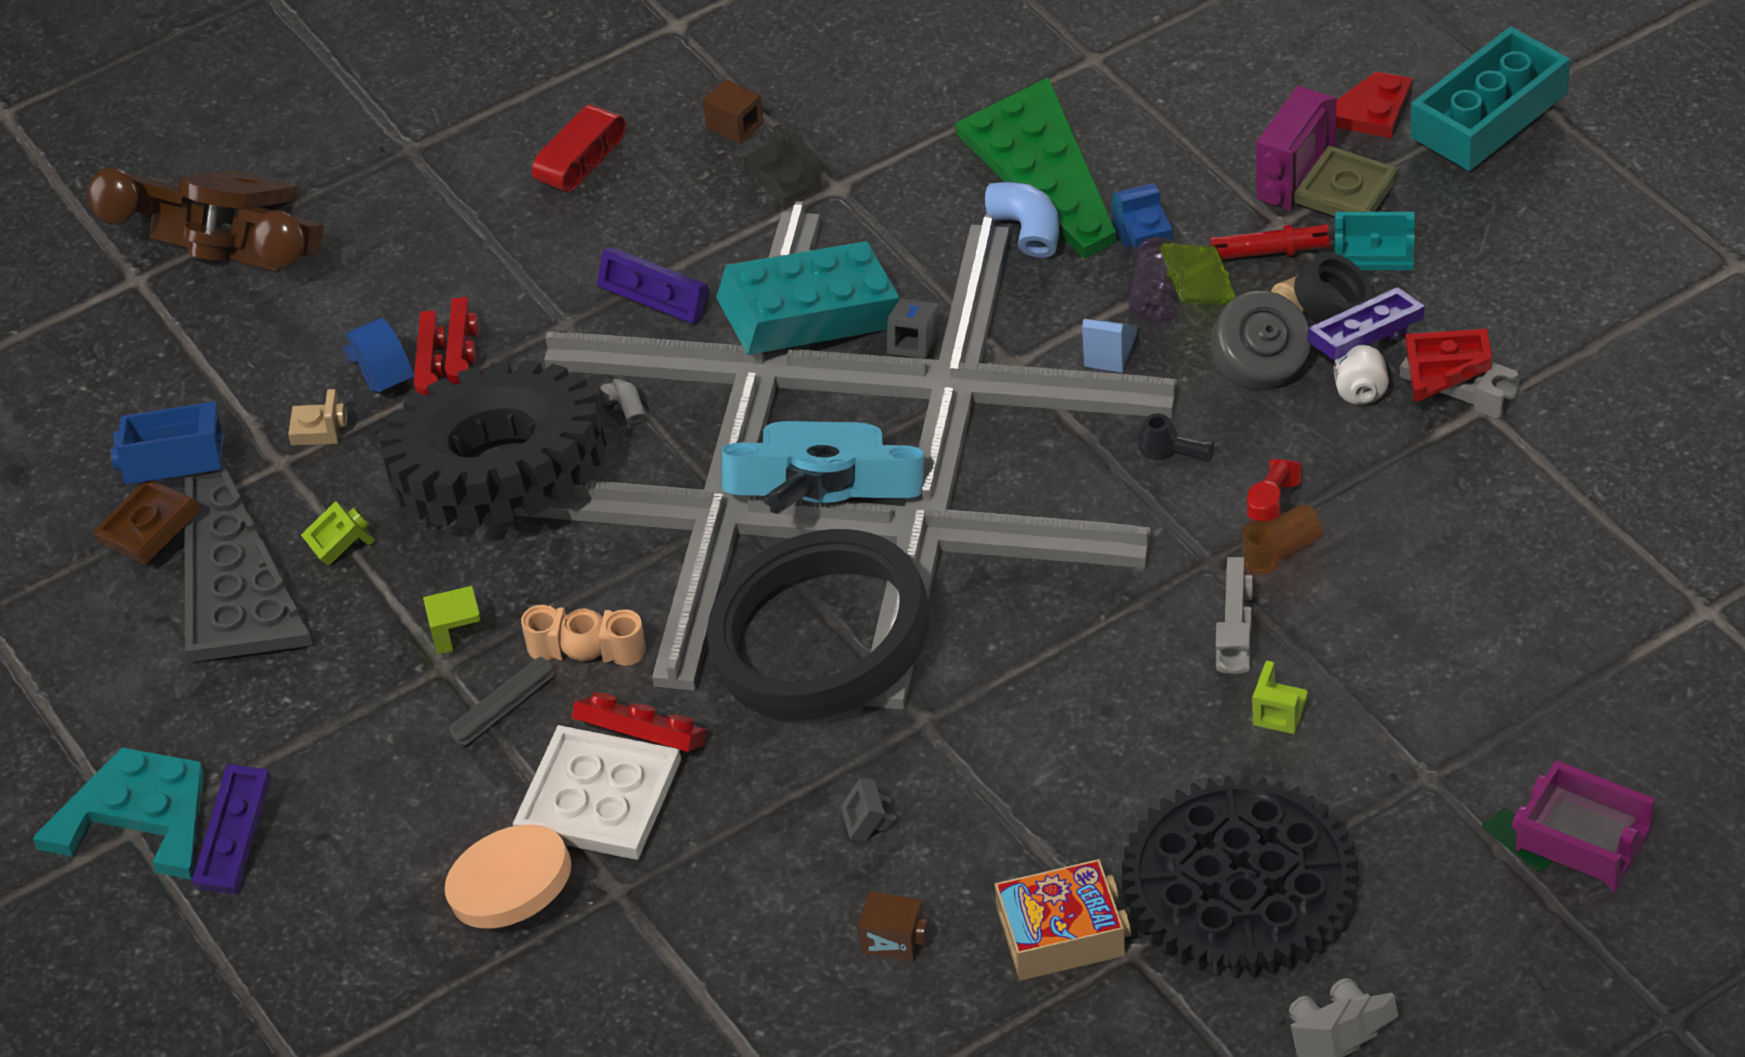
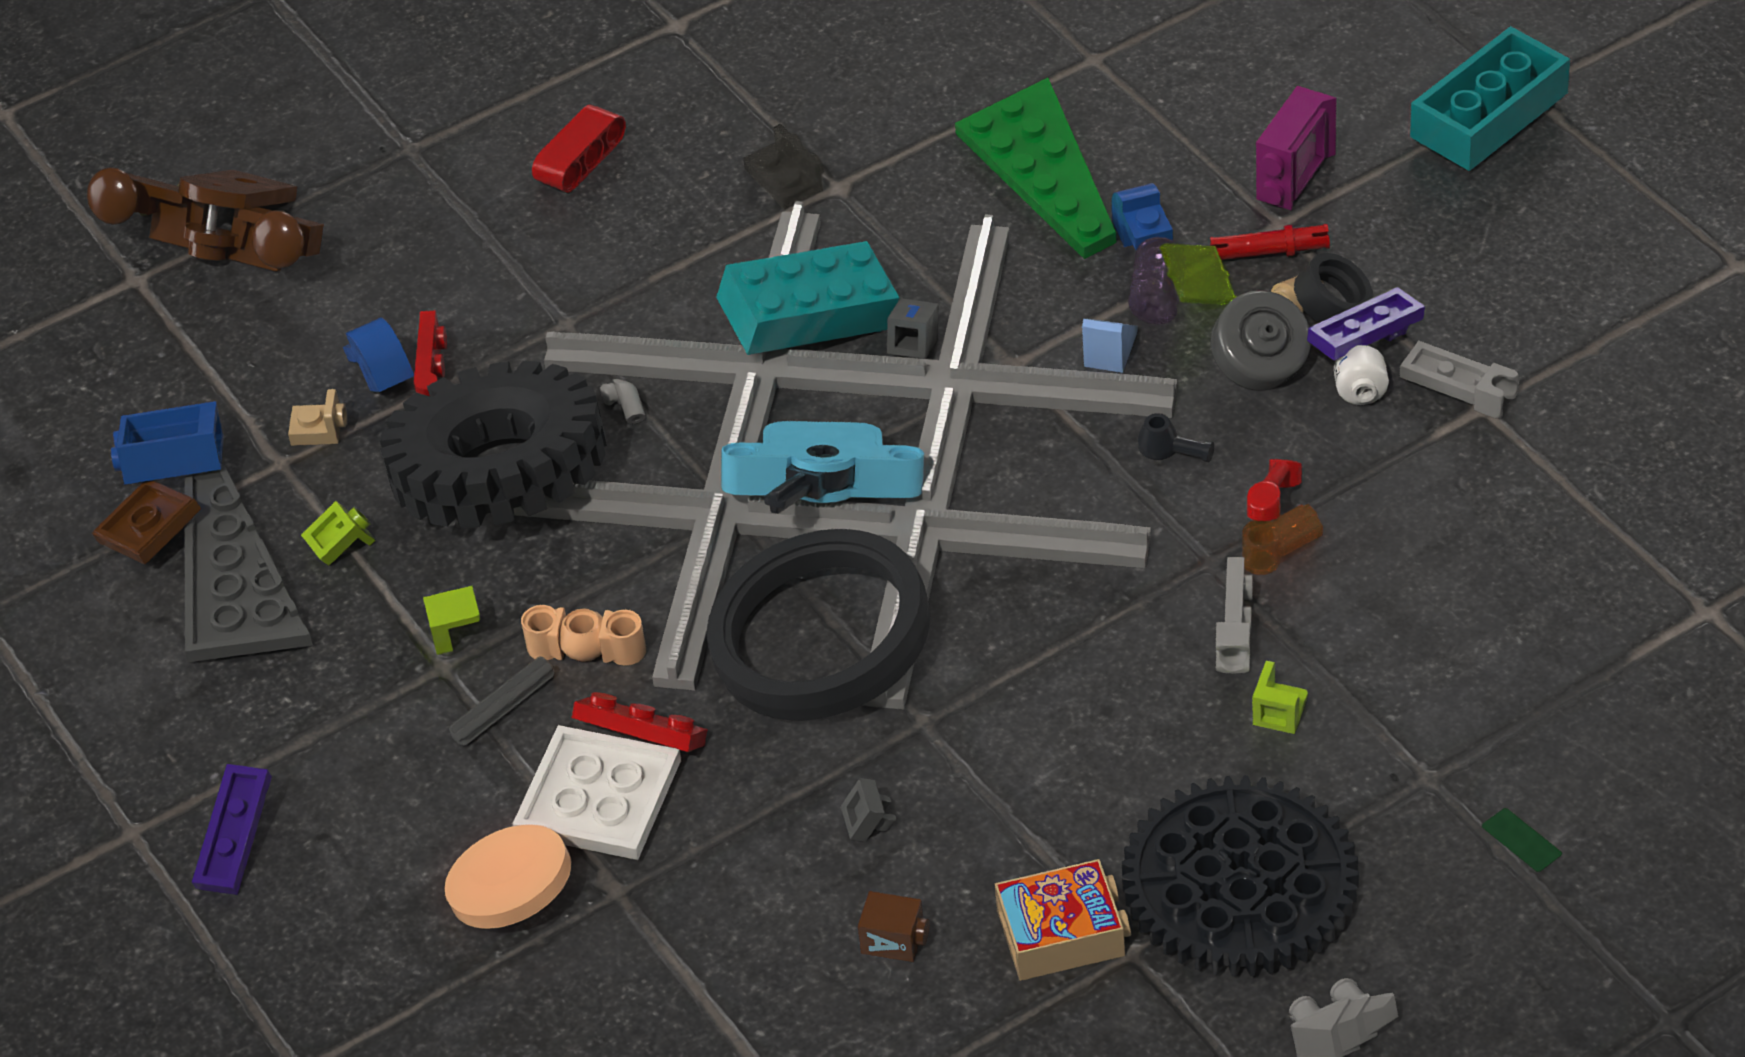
(138, 794): teal wing -> none
(460, 346): red plate -> none
(652, 285): dark purple hinge -> none
(733, 111): reddish brown brick -> none
(1032, 209): light blue cylinder -> none
(1345, 183): olive plate -> none
(1374, 104): red wing -> none
(1376, 239): teal hinge -> none
(1445, 359): red wing -> none
(1585, 823): magenta window -> none

